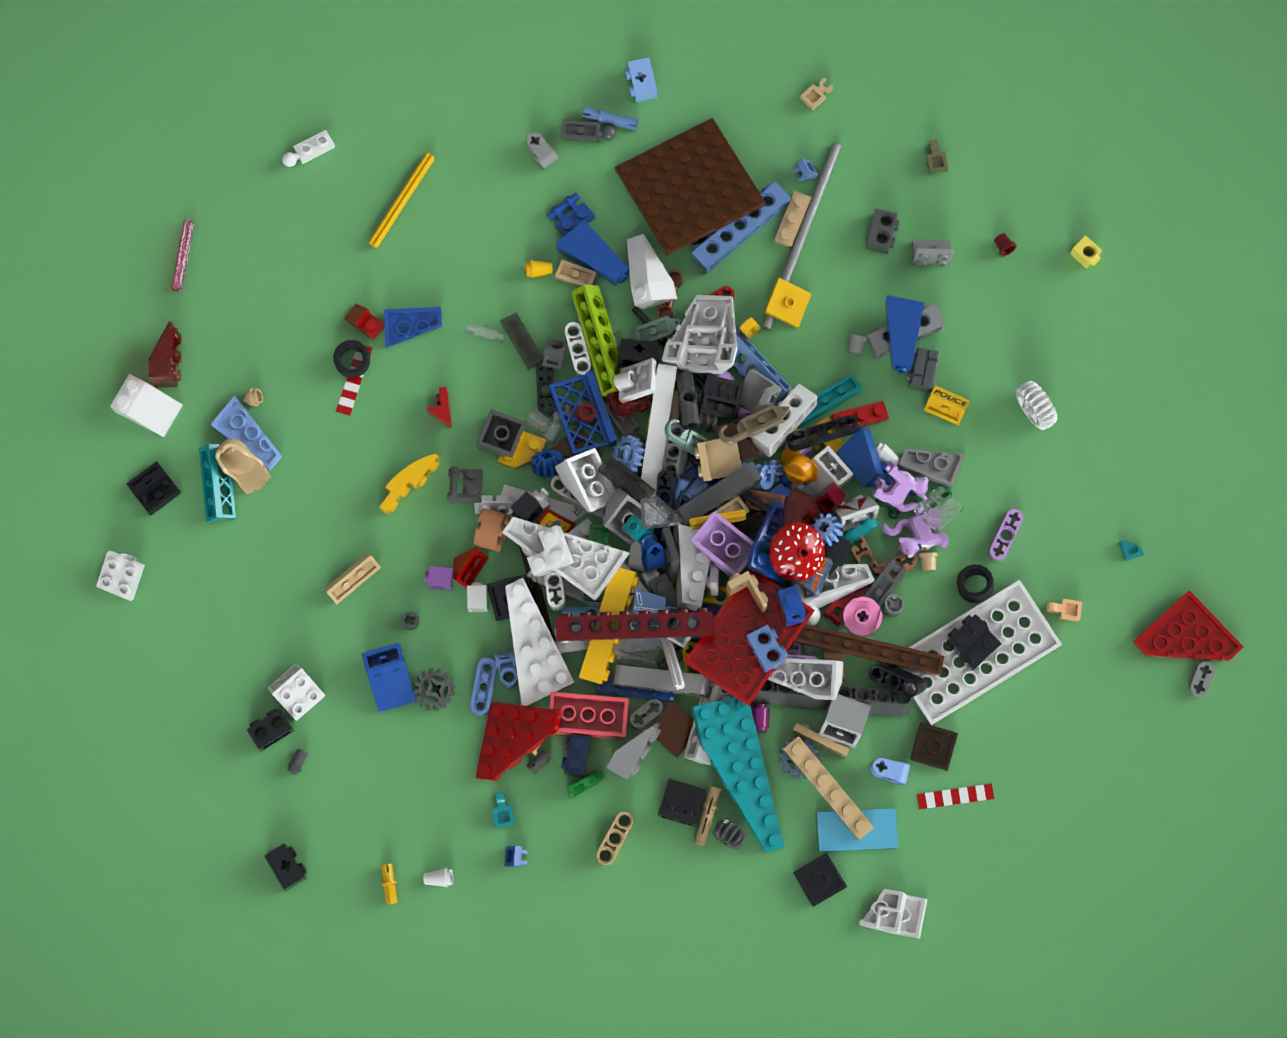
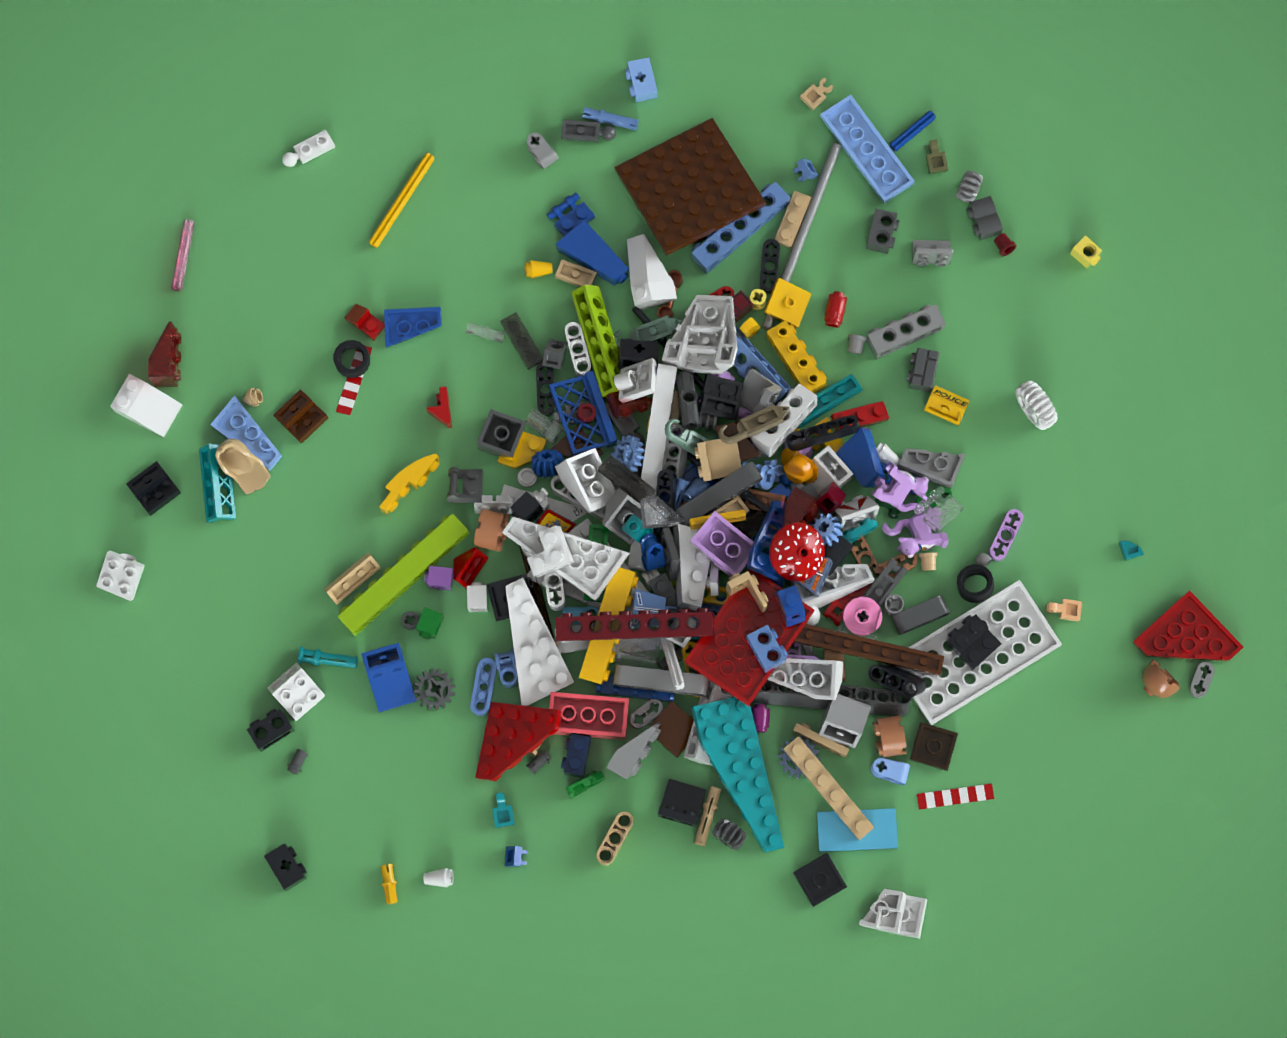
(301, 416): none -> reddish brown slope
(351, 661): none -> teal pin
(403, 574): none -> lime brick
(429, 623): none -> green brick
(527, 477): none -> white plate
(742, 305): none -> dark red brick
(760, 294): none -> light yellow bush
(763, 278): none -> black beam
(795, 358): none -> yellow brick
(835, 309): none -> red head
(867, 149): none -> light blue plate
(890, 736): none -> nougat brick
(903, 326): blue slope -> none
(912, 131): none -> blue axle
(920, 615): none -> dark grey beam
(969, 186): none -> light grey gear
(983, 559): none -> light grey hinge
(984, 218): none -> dark grey brick
(1159, 681): none -> nougat cylinder

